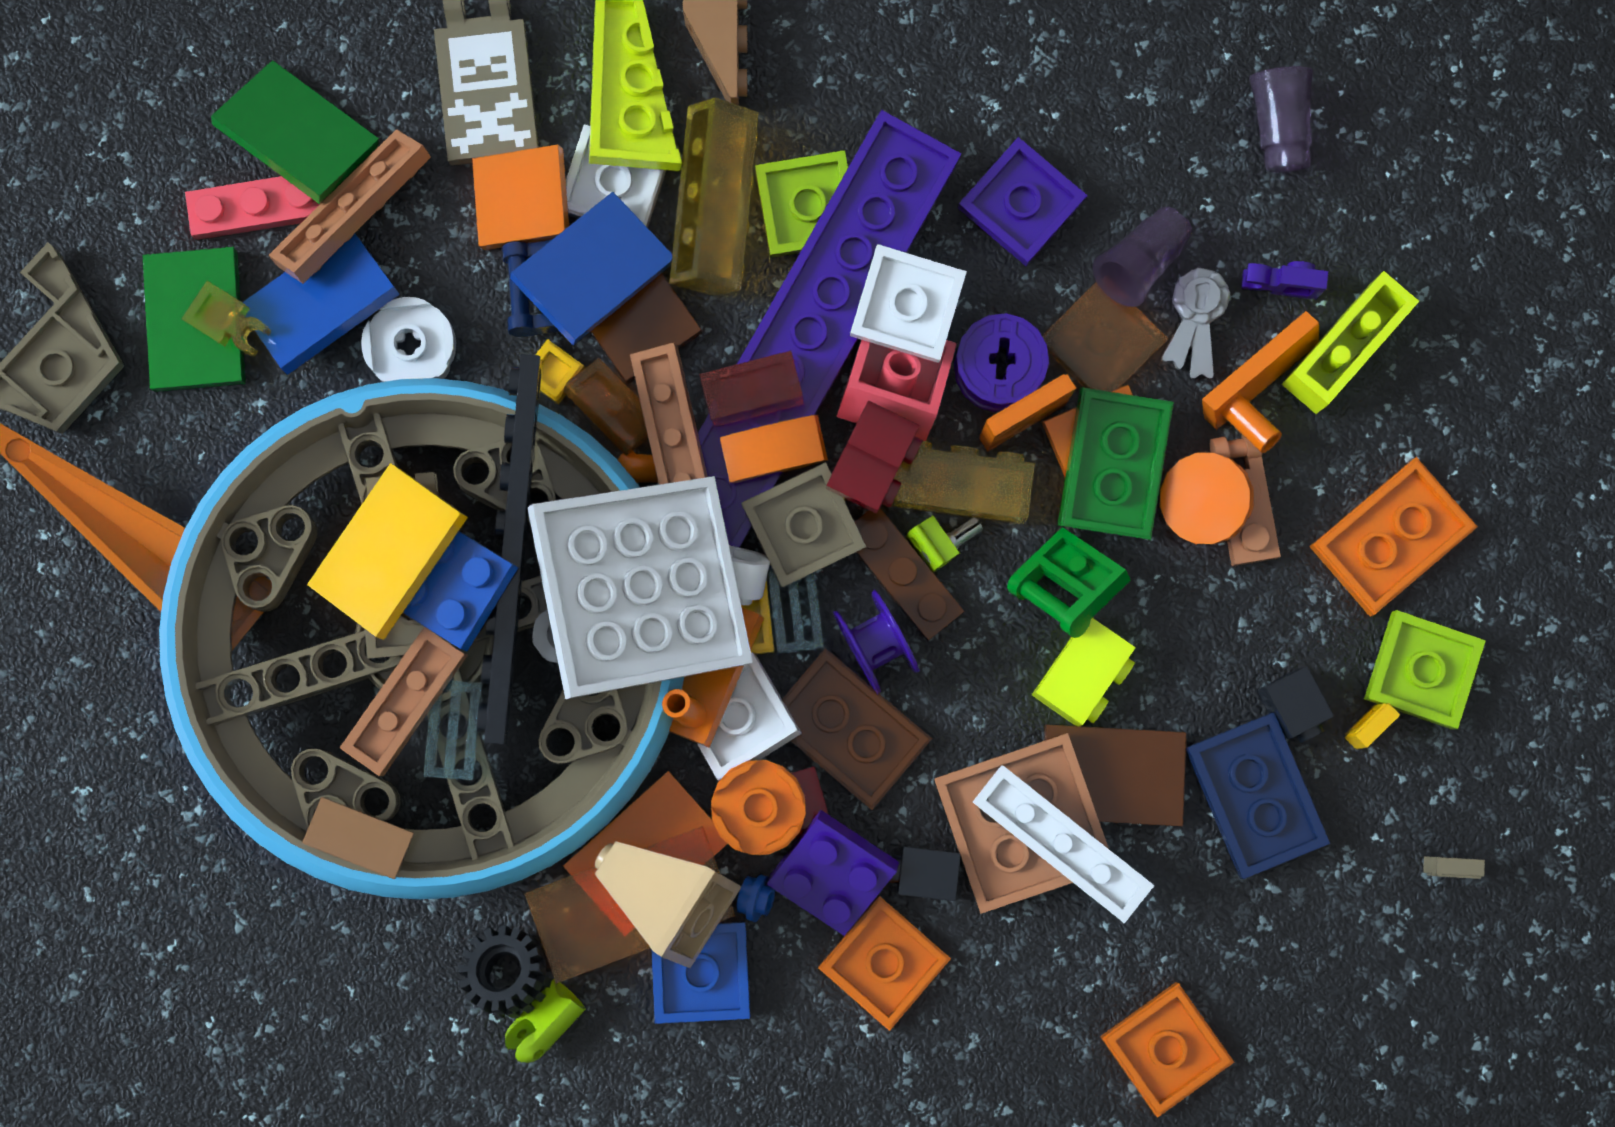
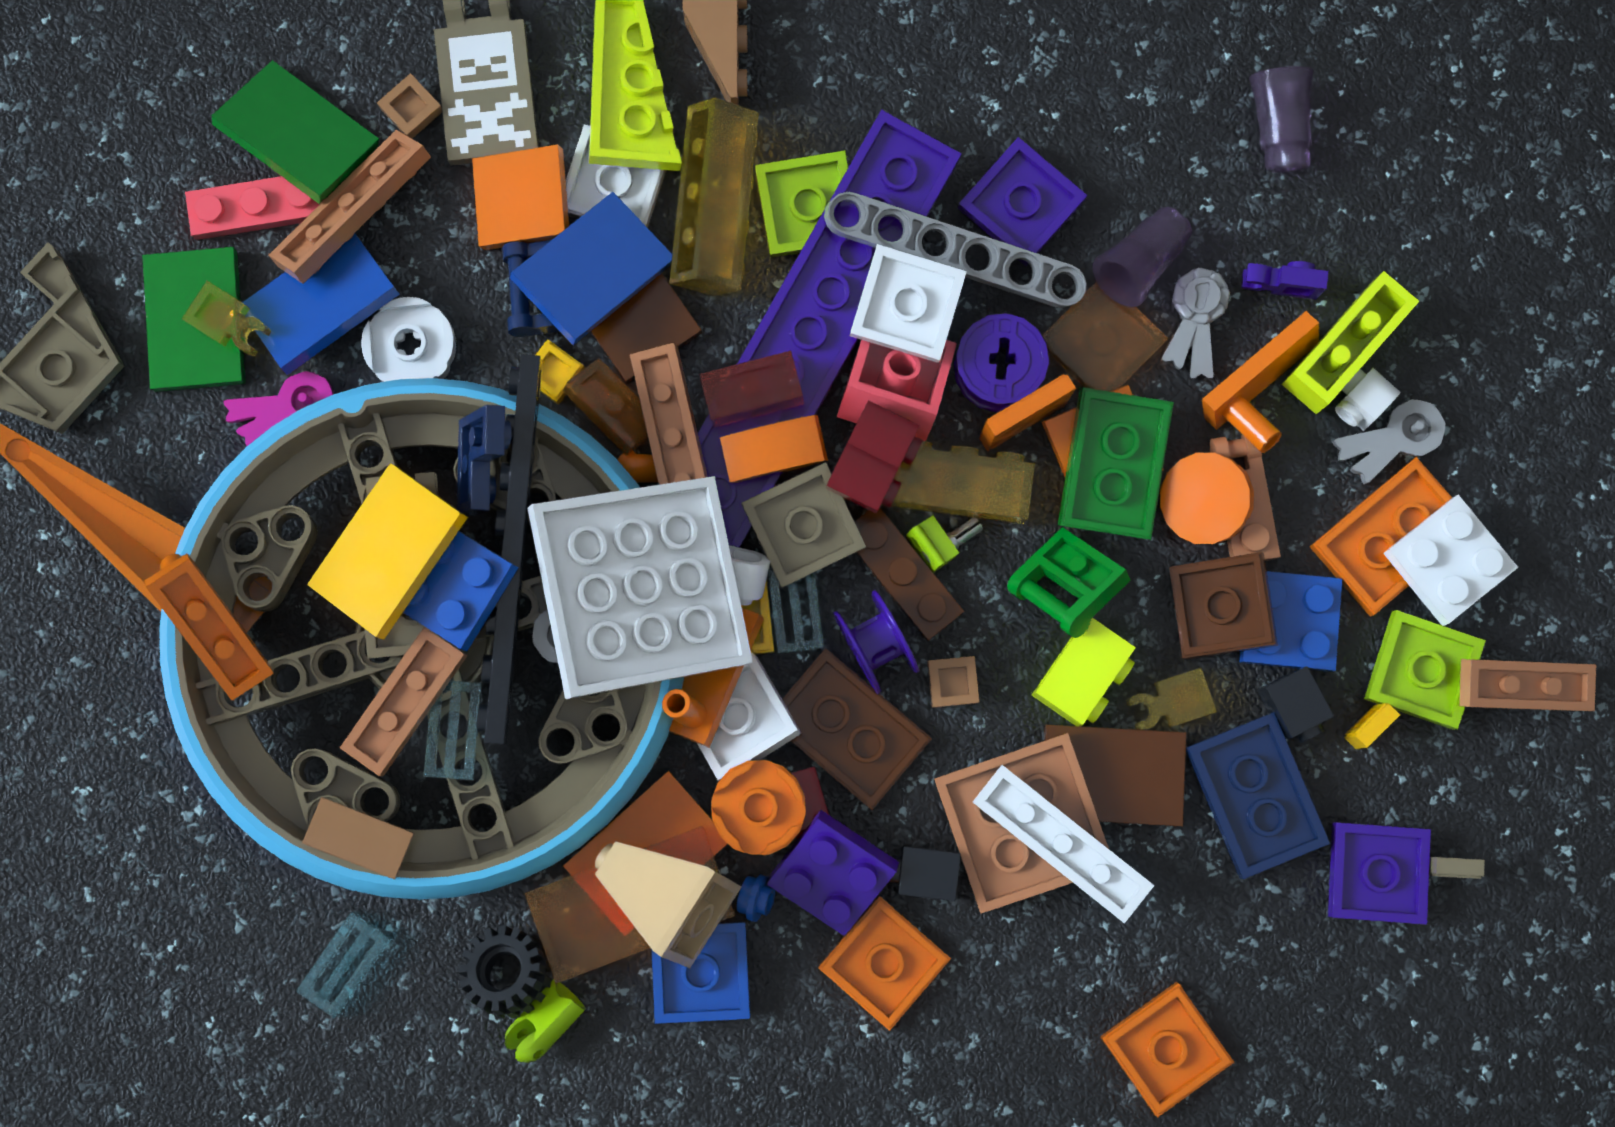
(208, 625): none -> orange piece
(267, 411): none -> dark pink piece
(367, 931): none -> clear light blue tile
(410, 106): none -> medium nougat plate
(481, 439): none -> dark blue plate
(953, 682): none -> medium nougat plate
(957, 243): none -> light grey beam
(1179, 699): none -> clear yellow plate
(1223, 606): none -> reddish brown tile
(1305, 623): none -> blue plate
(1365, 398): none -> white plate
(1379, 873): none -> dark purple plate
(1411, 430): none -> light grey piece
(1450, 560): none -> white plate
(1527, 685): none -> nougat plate

